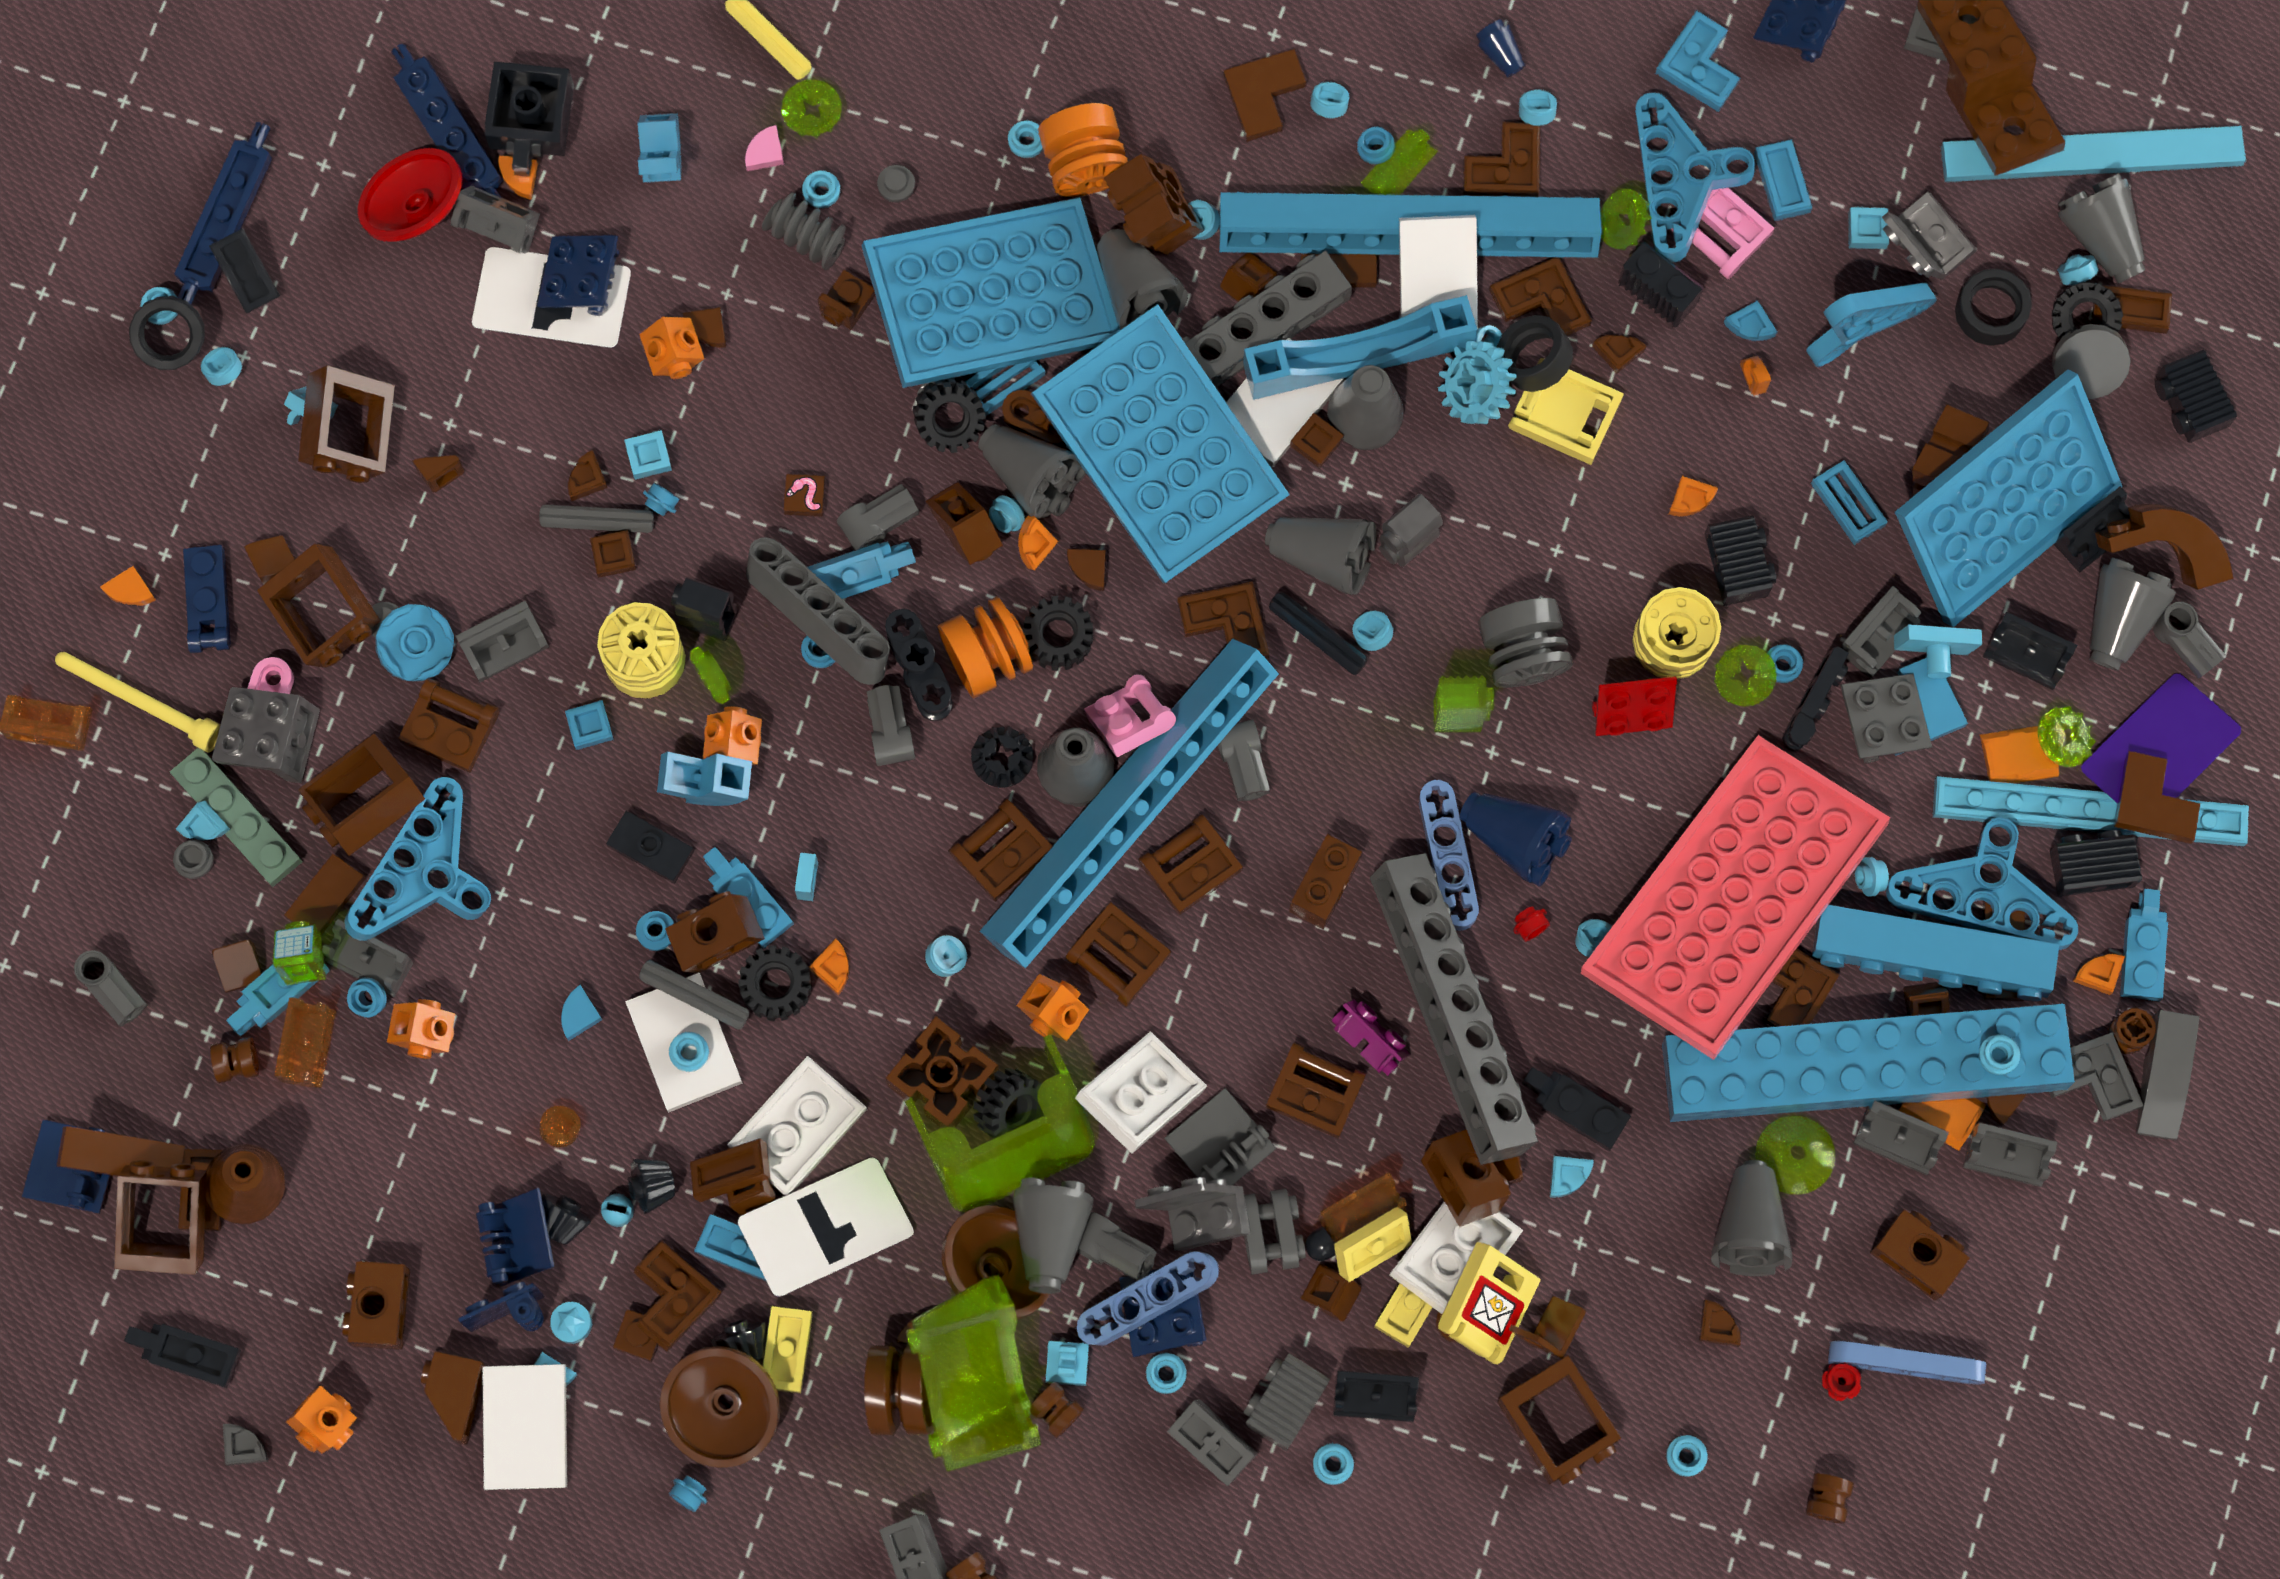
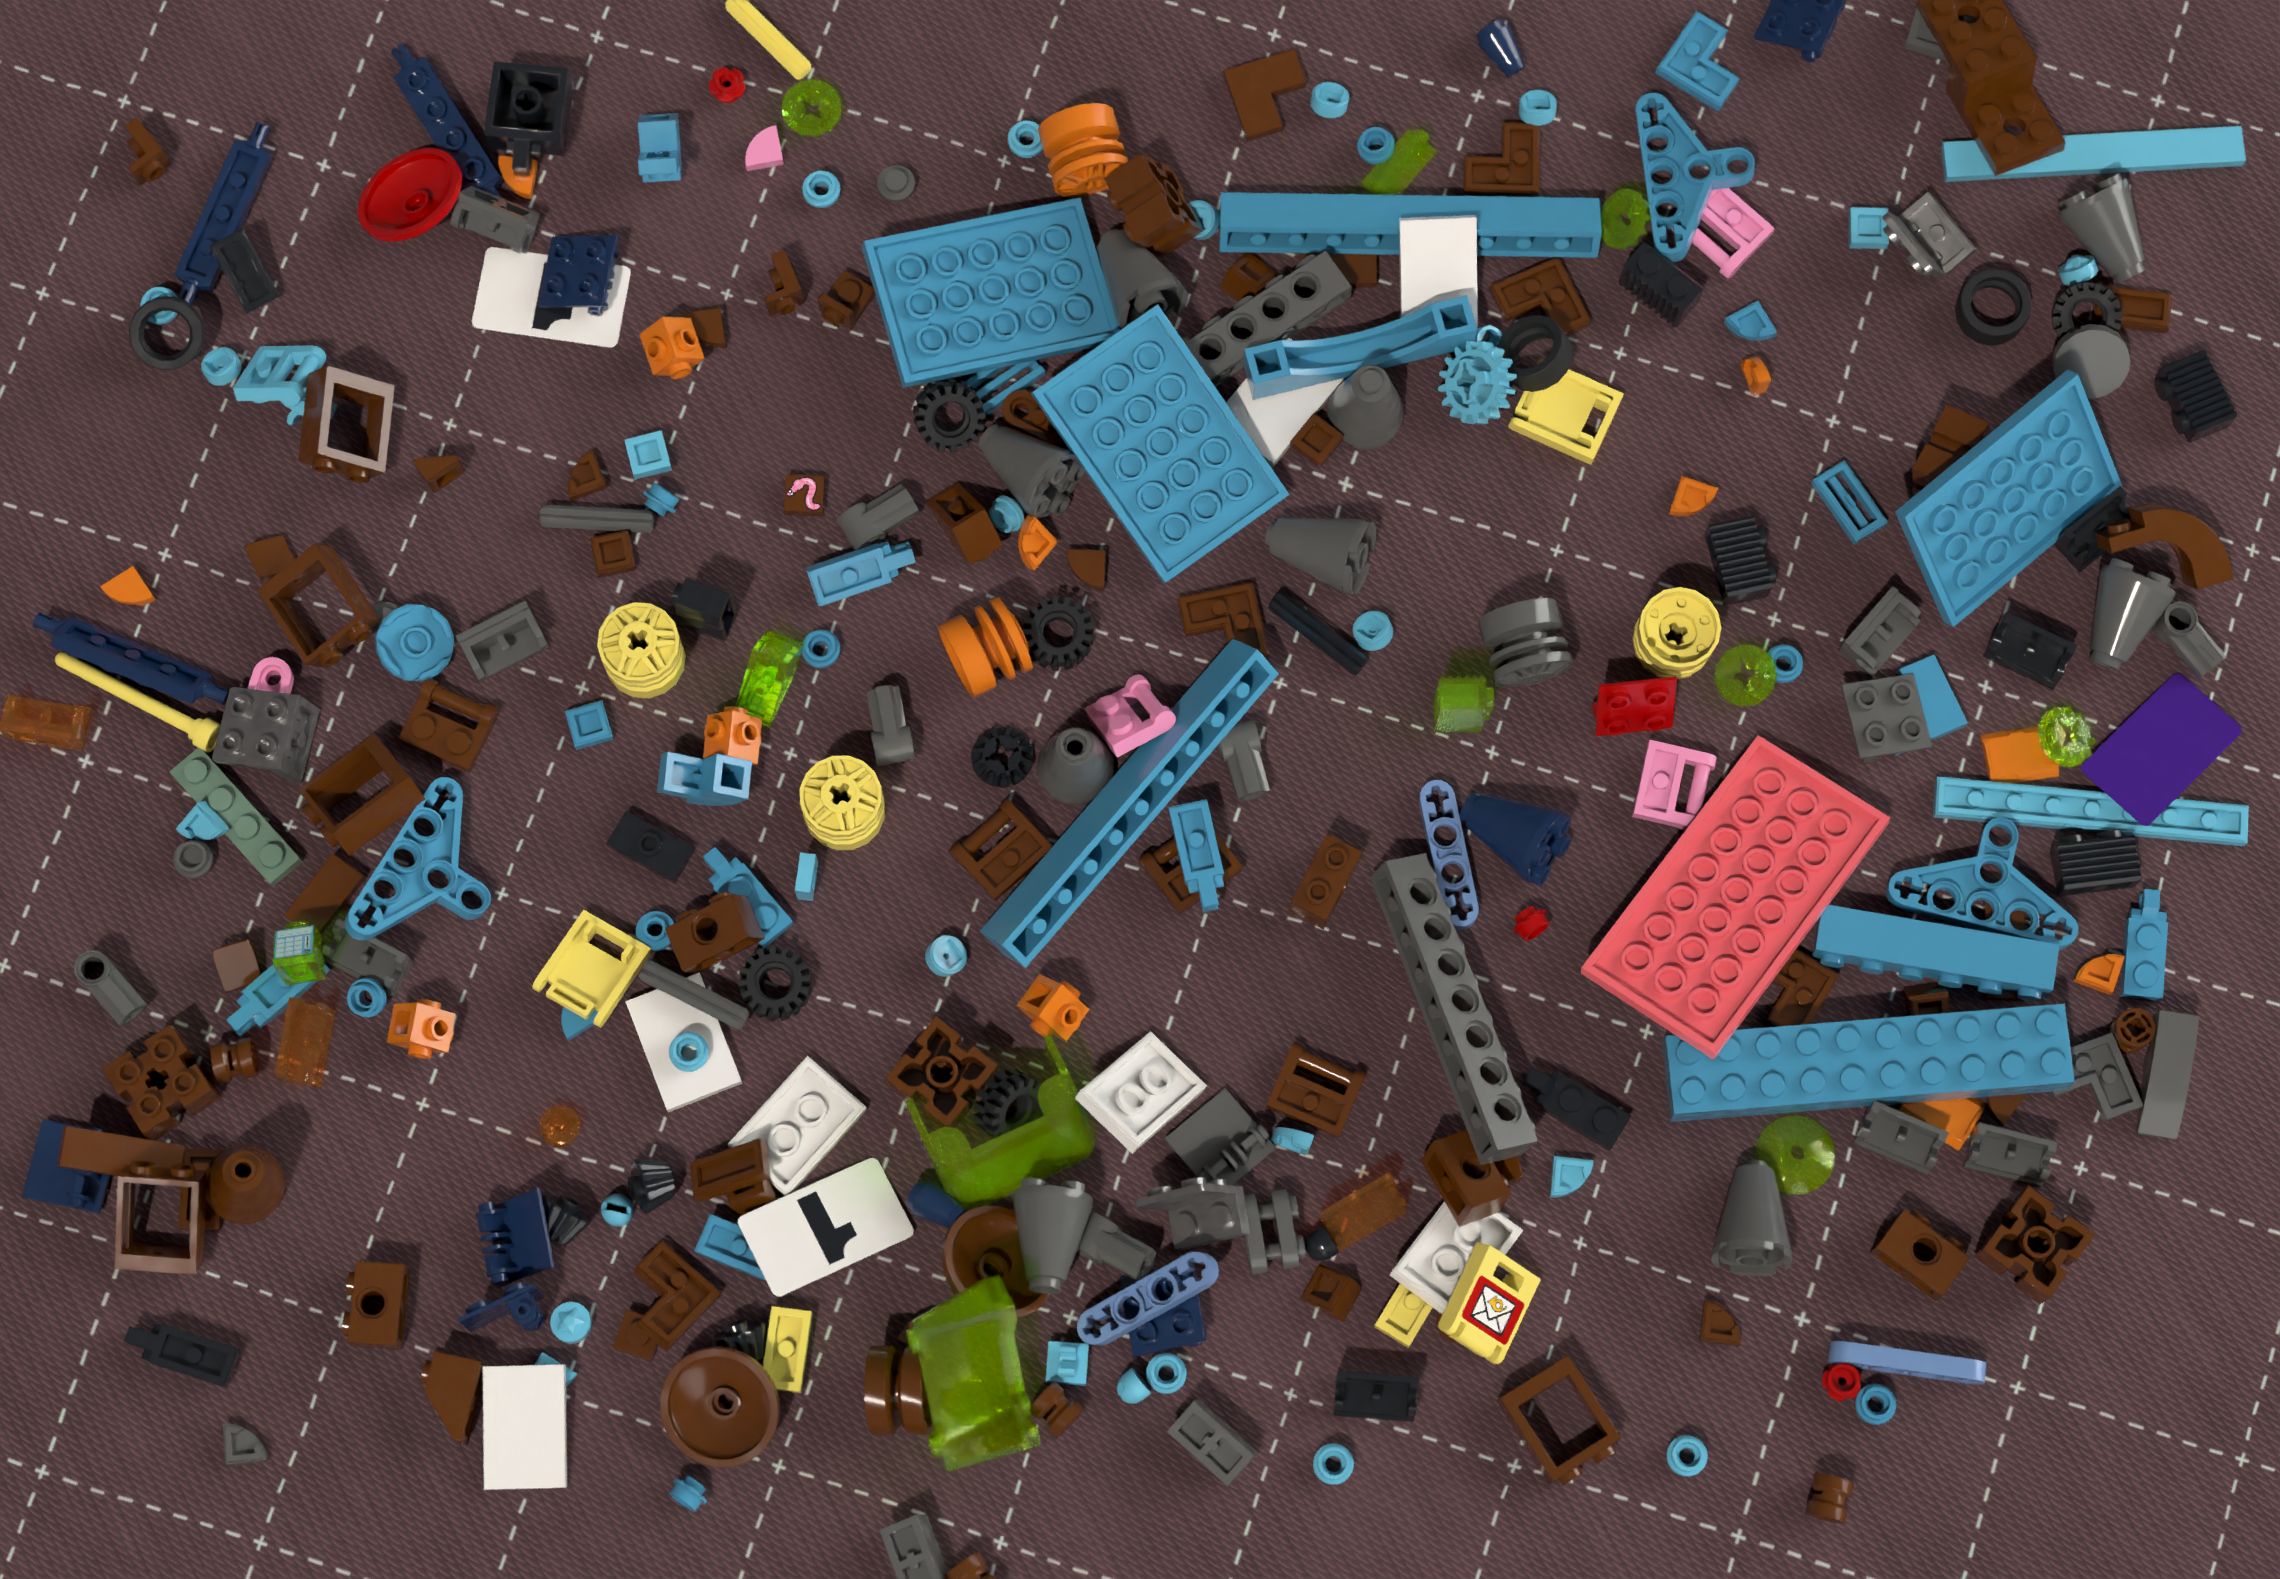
(130, 659): none -> dark blue plate
(151, 157): none -> reddish brown bracket
(185, 1089): none -> reddish brown brick
(206, 598): dark blue plate -> none
(268, 369): none -> medium azure plate
(309, 1425): orange brick -> none
(587, 977): none -> light yellow container
(711, 674): clear neon green gear -> none
(727, 94): none -> red plate
(769, 675): none -> clear neon green slope
(788, 290): none -> reddish brown bracket
(805, 231): dark grey piece -> none
(817, 610): dark grey beam -> none
(832, 967): orange tile -> none
(845, 824): none -> light yellow wheel
(916, 651): black axle -> none
(933, 1204): none -> dark blue cone
(1125, 943): reddish brown plate -> none
(1132, 1387): none -> medium azure hinge
(1198, 851): none -> dark azure hinge
(1286, 1401): dark grey brick -> none
(1292, 1140): none -> medium azure tile
(1373, 1244): light yellow plate -> none
(1383, 1044): magenta hinge -> none
(1410, 531): flat silver brick -> none
(1555, 1327): reddish brown bracket -> none
(1590, 935): medium azure tile -> none
(1618, 350): reddish brown tile -> none
(1662, 780): none -> bright pink plate
(1783, 180): dark azure tile -> none
(1814, 700): black hinge -> none
(1866, 314): dark azure beam -> none
(1872, 876): medium azure plate -> none
(1887, 1400): none -> dark azure plate
(1939, 644): medium azure tile -> none
(2010, 1049): medium azure plate -> none
(2059, 1243): none -> reddish brown brick
(2145, 808): reddish brown tile -> none

